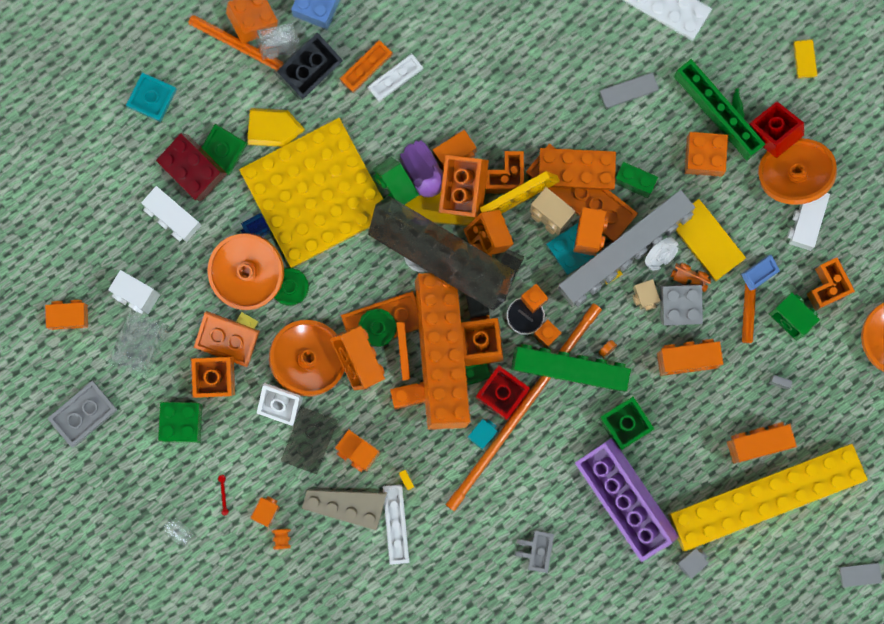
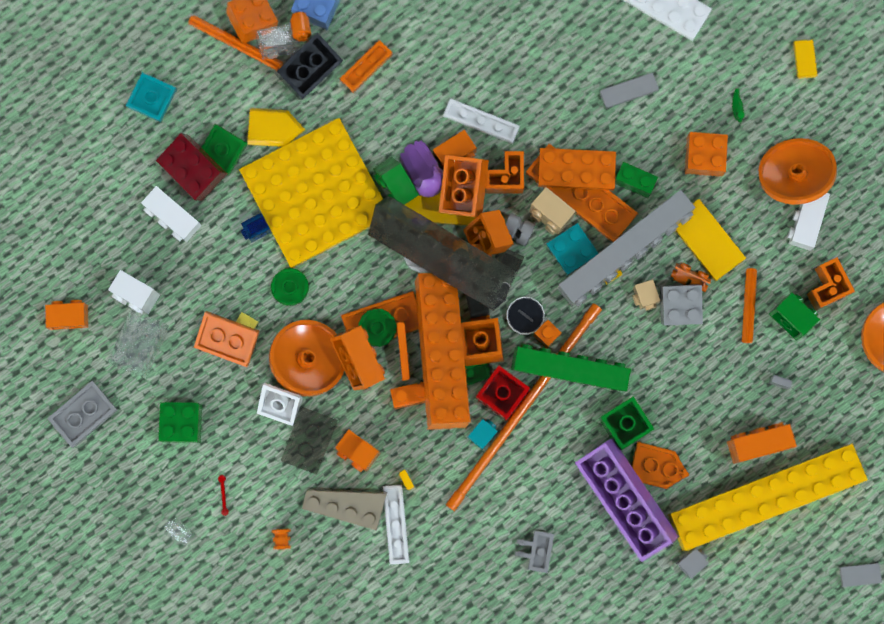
(213, 377): orange brick -> none
(245, 271): orange dish -> none
(265, 511): orange brick -> none
(300, 26): none -> orange brick
(395, 77): white tile -> none
(481, 121): none -> white tile
(522, 193): yellow tile -> none
(526, 228): none -> light grey wheel
(534, 298): orange brick -> none
(589, 231): orange brick -> none
(607, 348): orange tile -> none
(657, 466): none -> orange tile
(661, 253): white tile -> none
(689, 357): orange brick -> none
(719, 110): green brick -> none
(760, 272): medium blue tile -> none
(778, 129): red brick -> none

